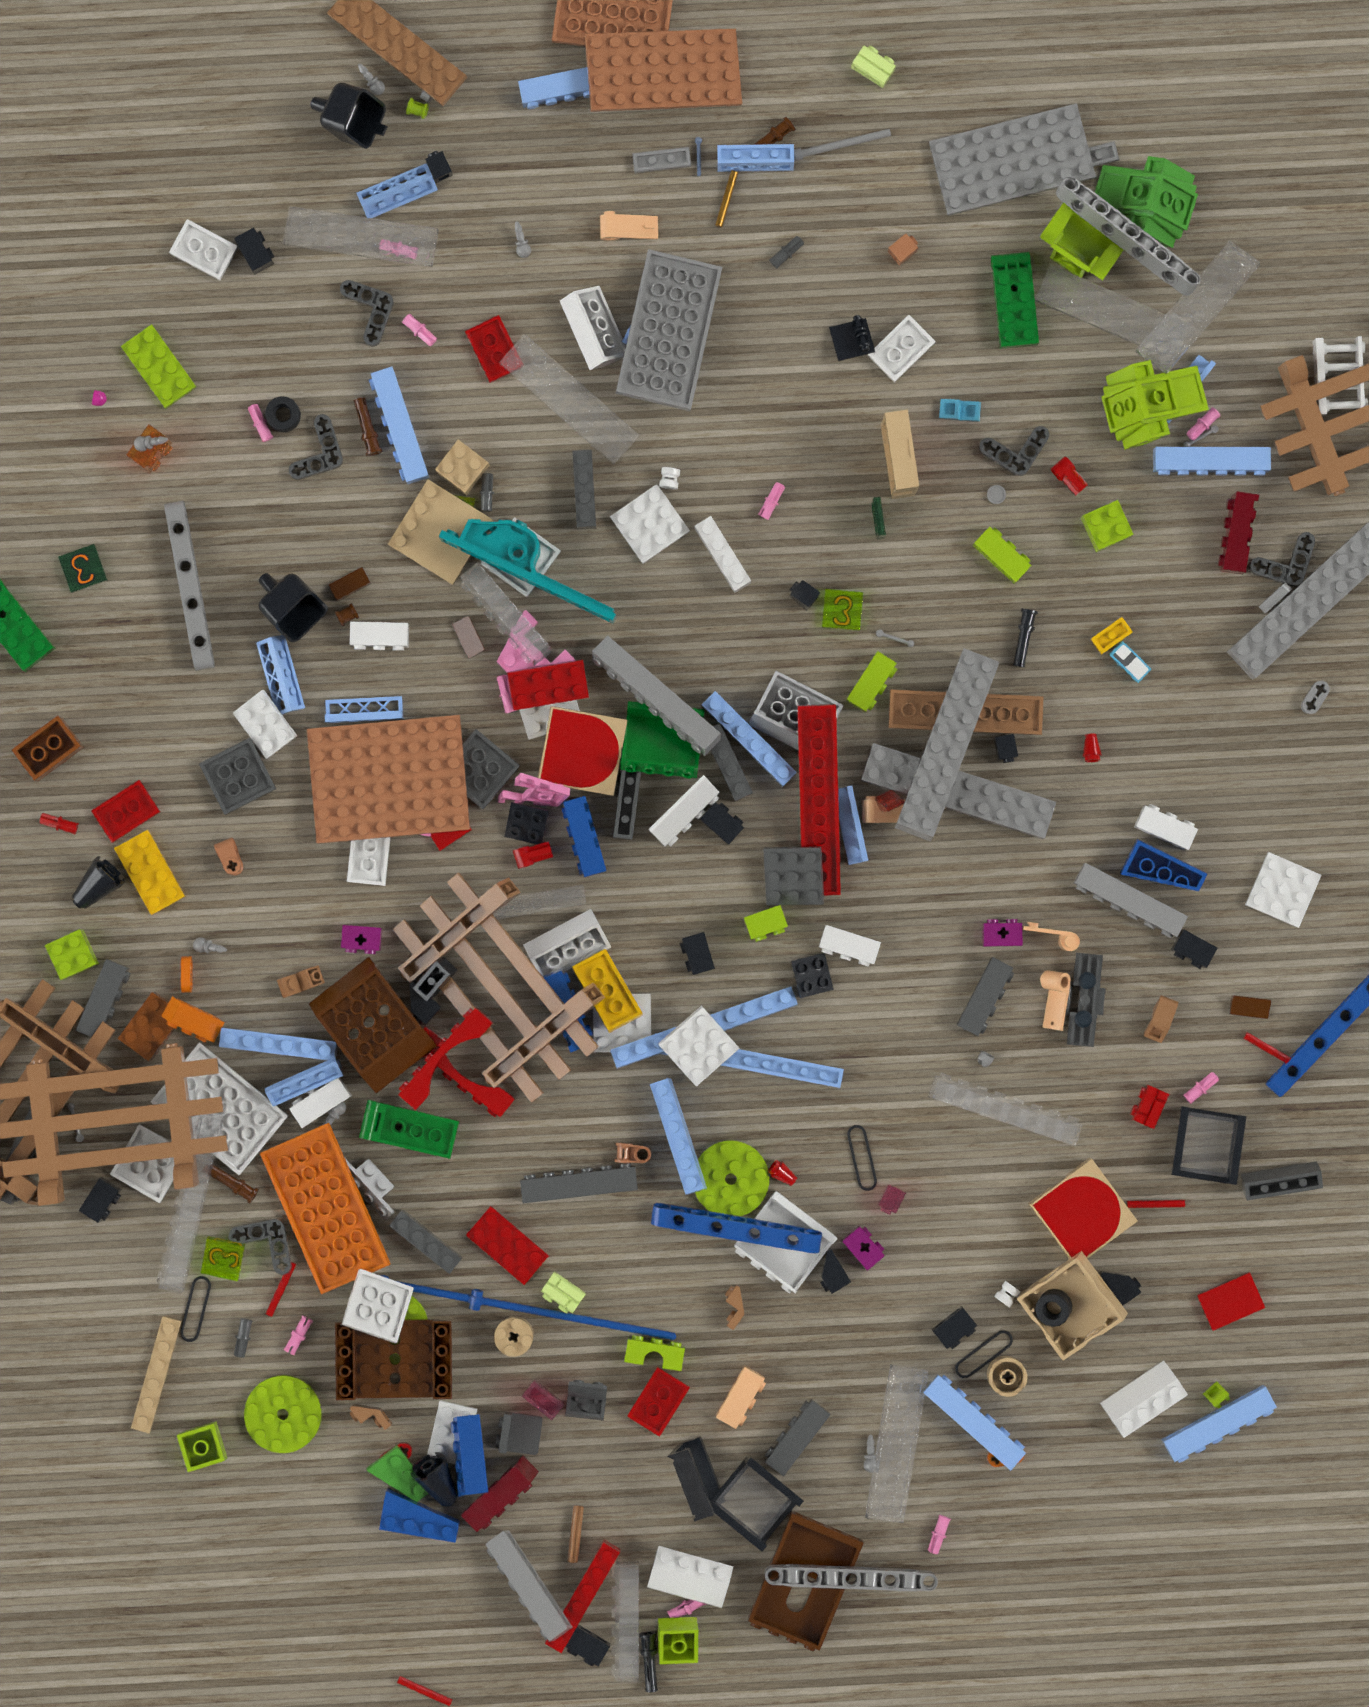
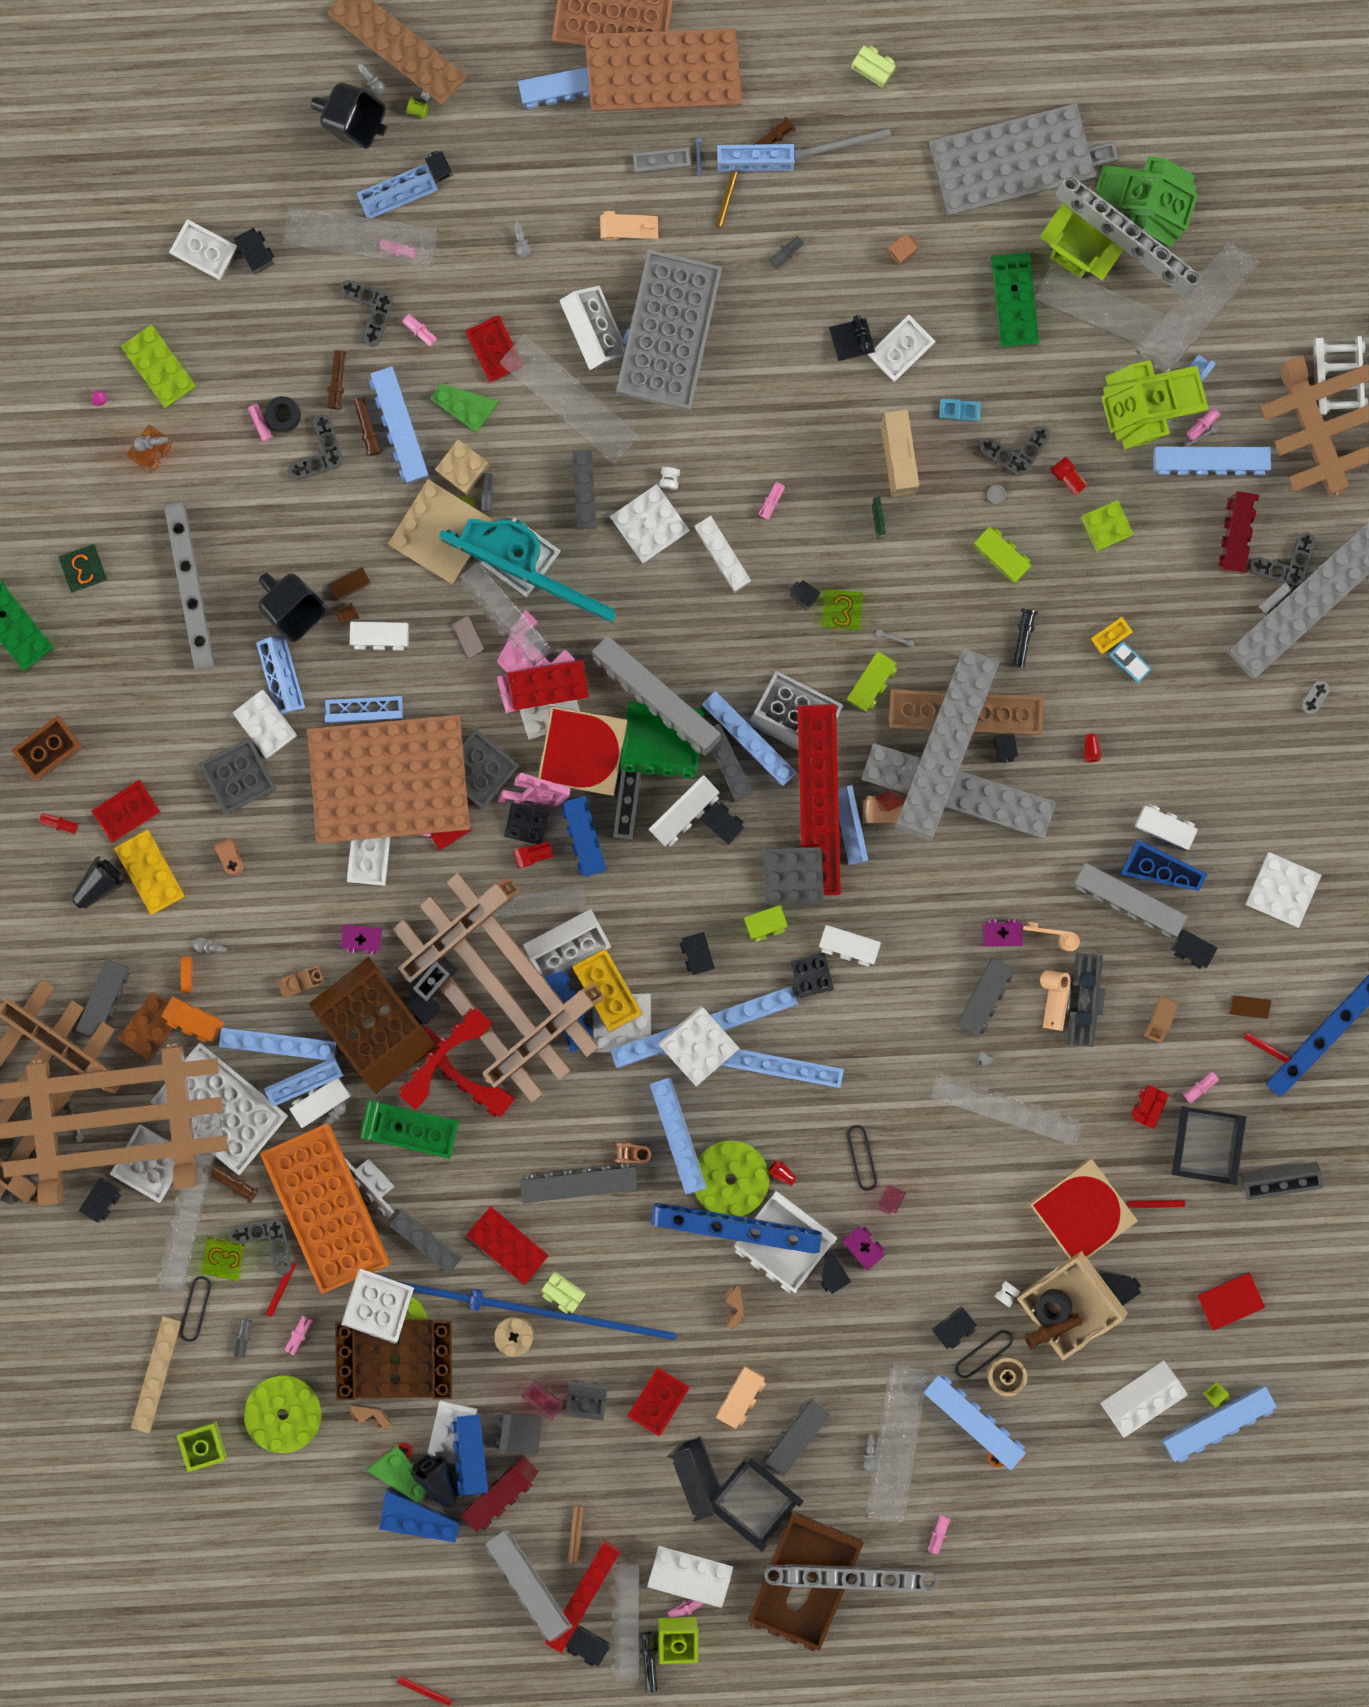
(71, 954): lime brick -> none
(336, 391): none -> reddish brown pin
(464, 405): none -> bright green wing
(639, 1348): lime arch -> none
(1045, 1334): none -> reddish brown pin

